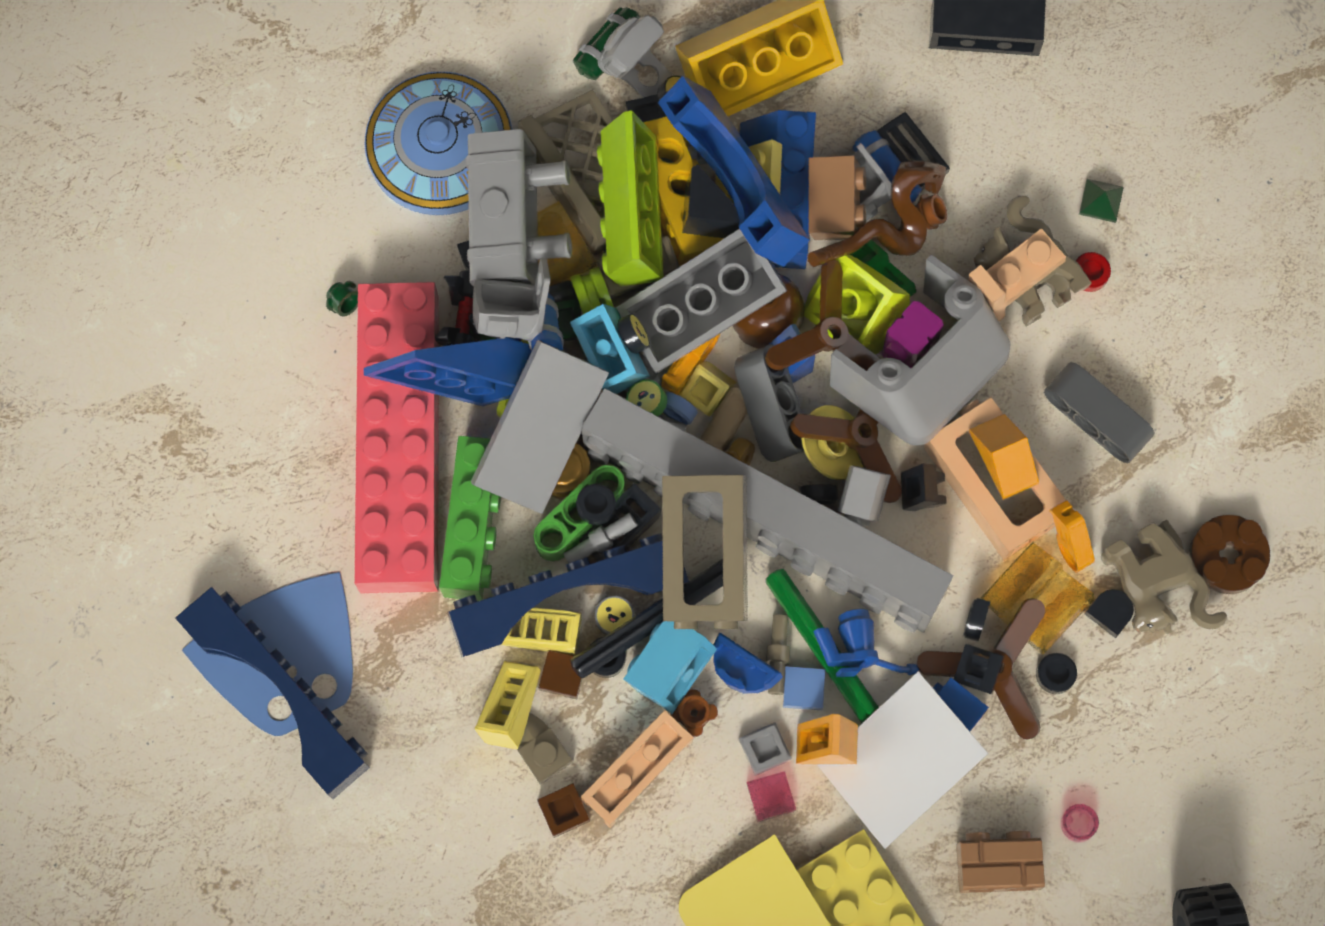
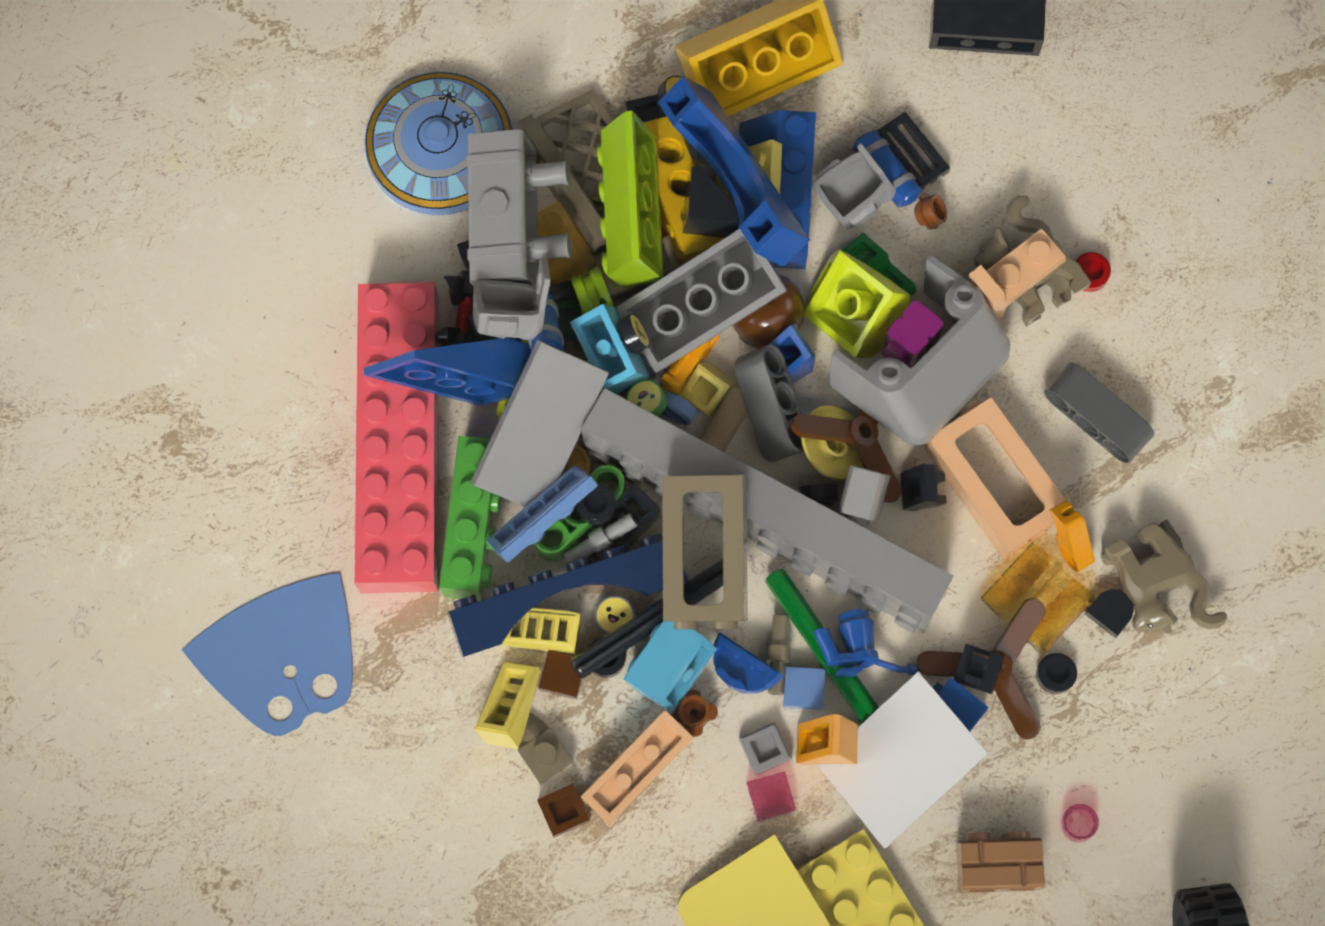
(325, 752): dark blue arch -> none
(342, 298): dark green plate -> none
(533, 520): none -> medium blue plate
(620, 47): light grey piece -> none
(742, 450): pearl gold piece -> none
(817, 339): reddish brown piece -> none
(835, 197): medium nougat brick -> none
(913, 227): reddish brown animal -> none
(976, 619): black tile -> none
(1005, 455): light orange slope -> none
(1101, 200): dark green slope -> none
(1246, 538): reddish brown plate -> none

